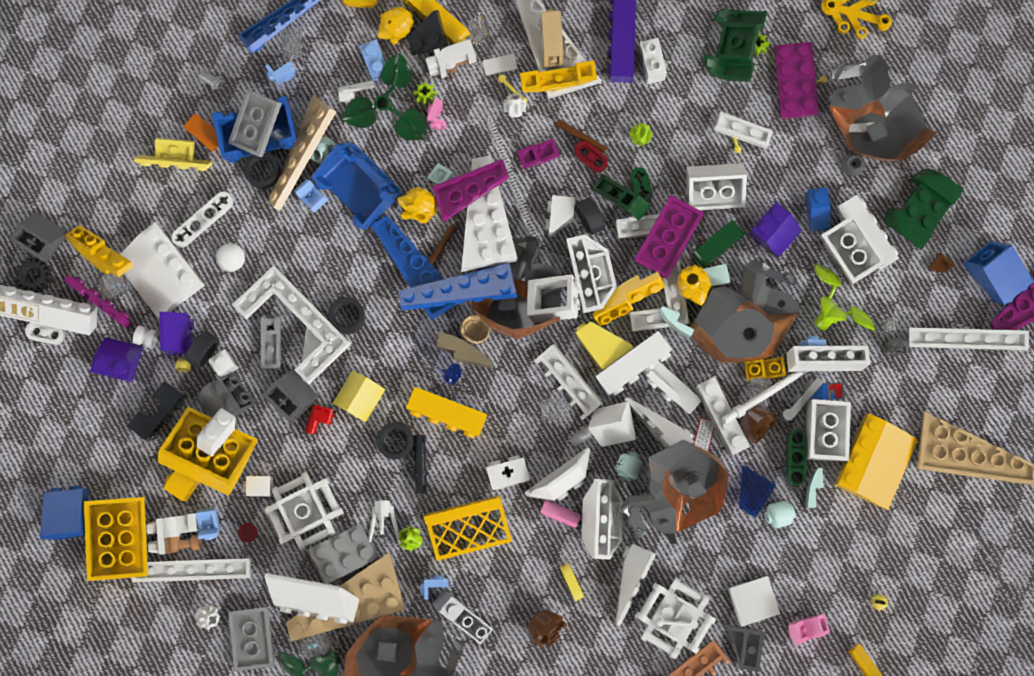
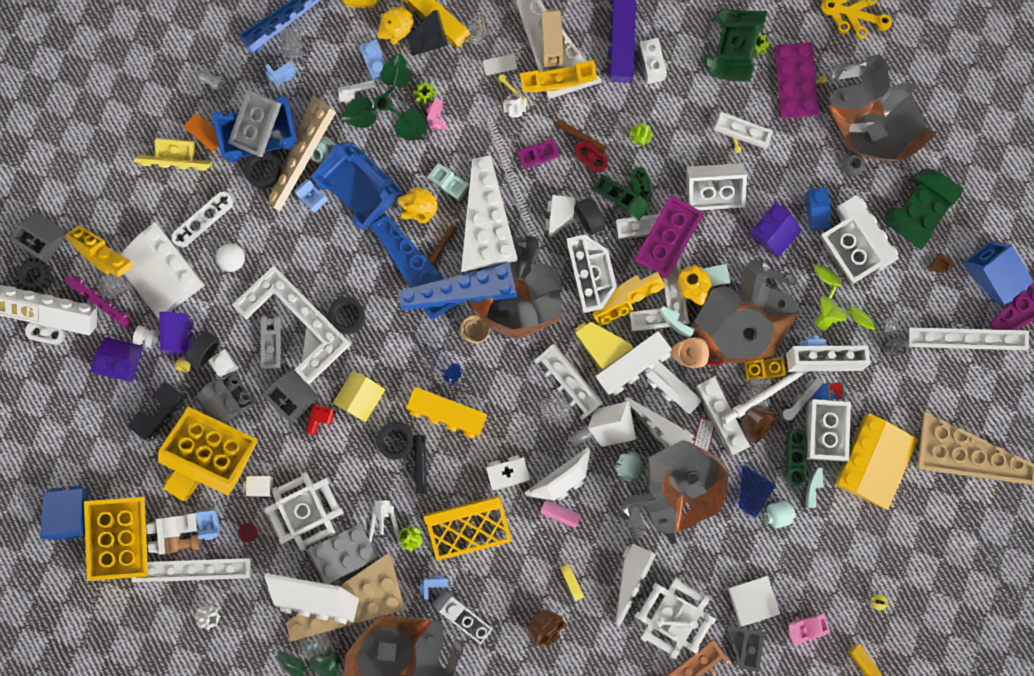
(216, 432): white brick -> none
(251, 639): light grey plate -> none
(450, 57): white hips -> none
(462, 350): dark tan slope -> none
(467, 188): magenta wing -> none
(534, 297): white window -> none
(602, 519): white wedge -> none
(692, 353): none -> light nougat piece
(718, 244): dark green beam -> none

